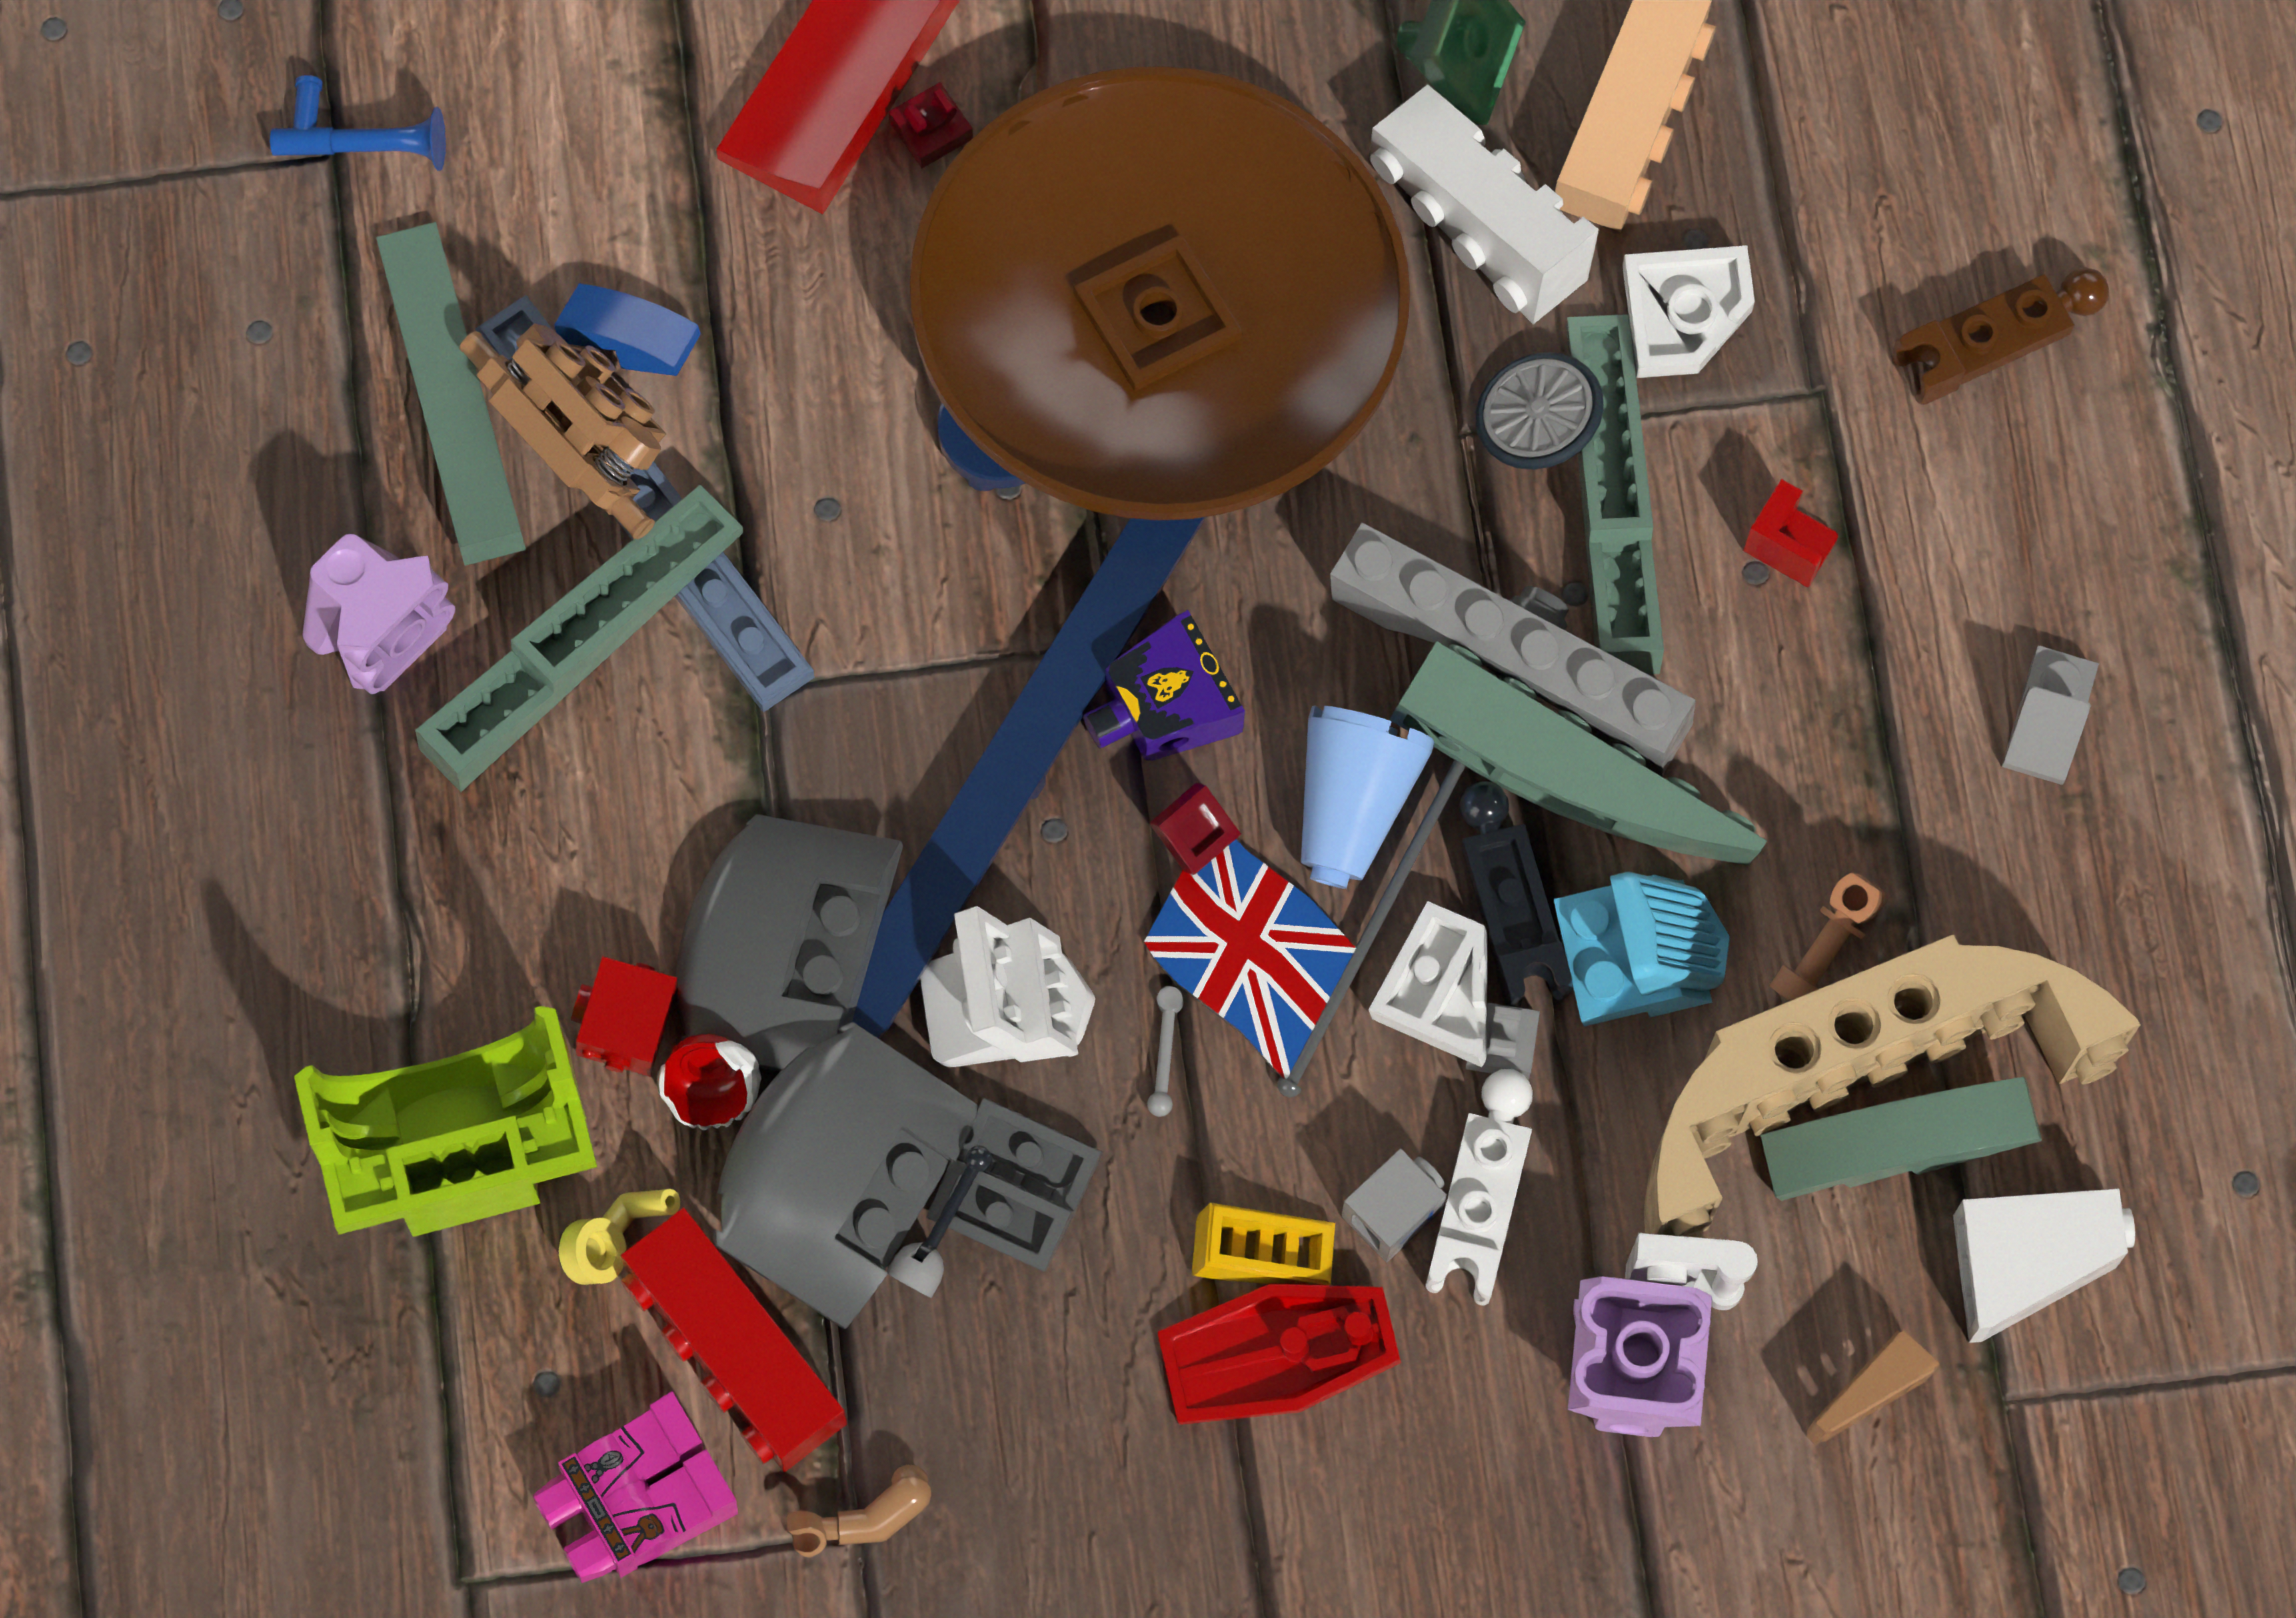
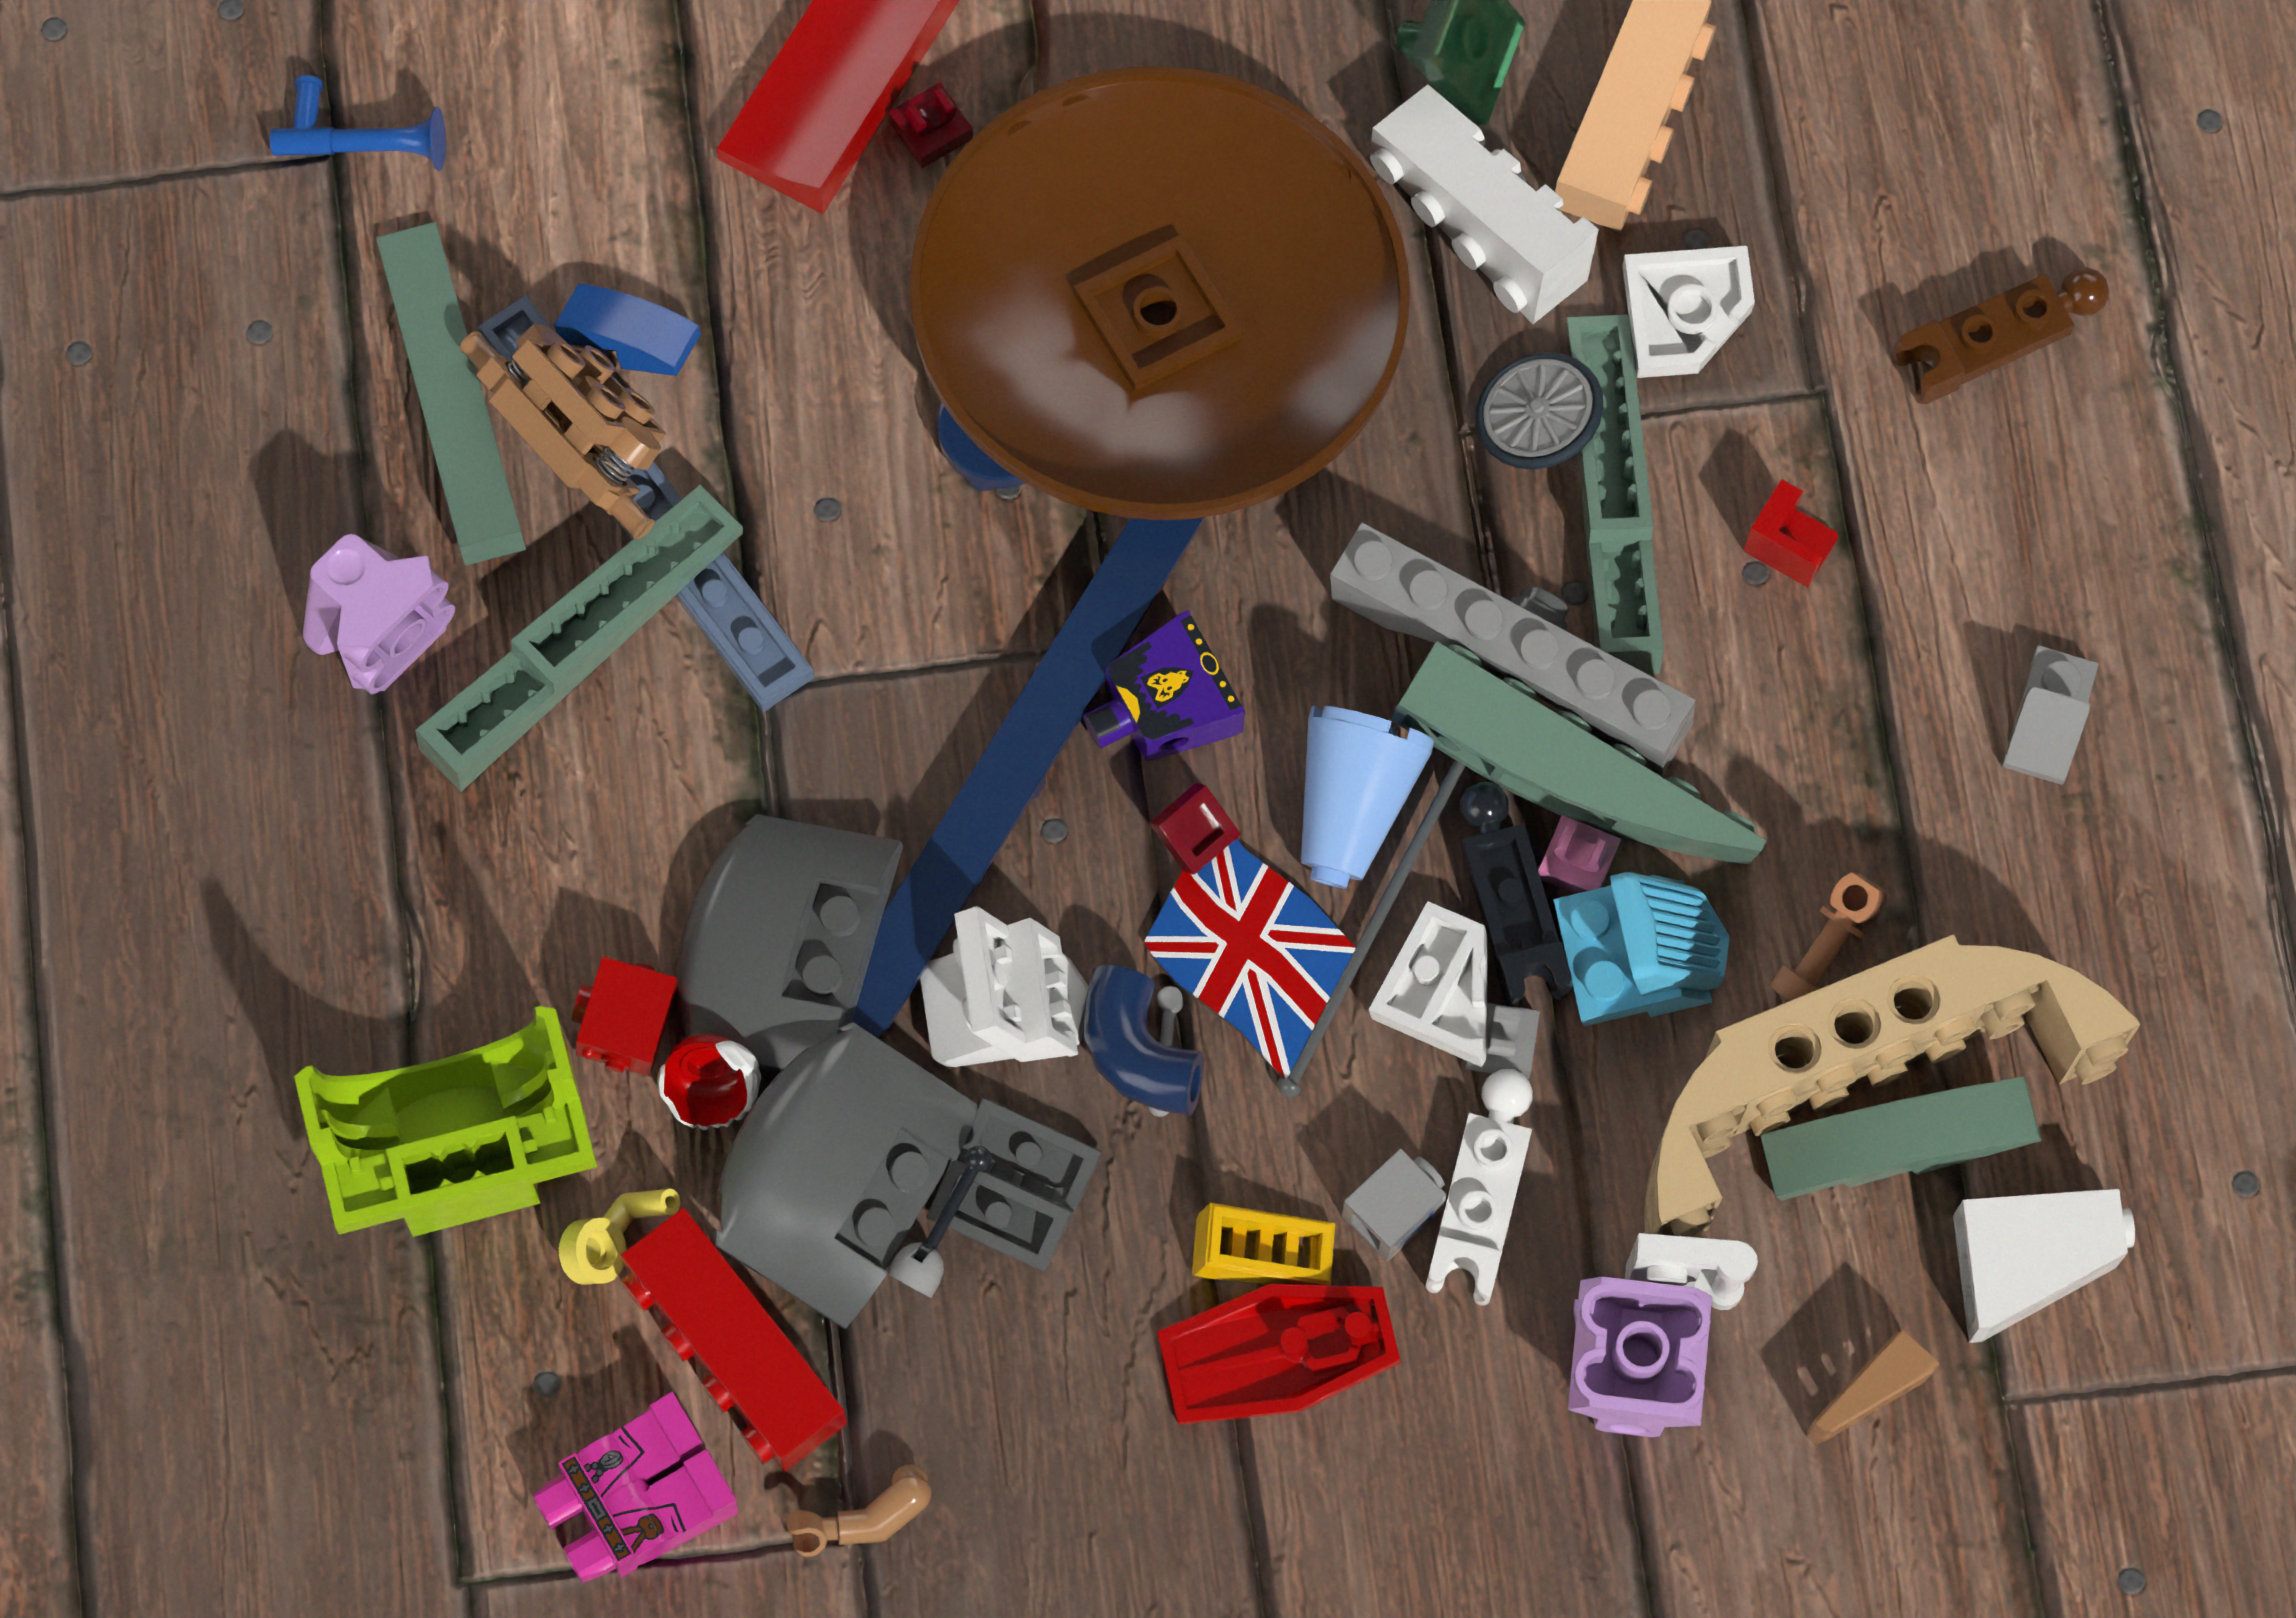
(1126, 1051): none -> dark blue cylinder
(1578, 856): none -> bright pink tile

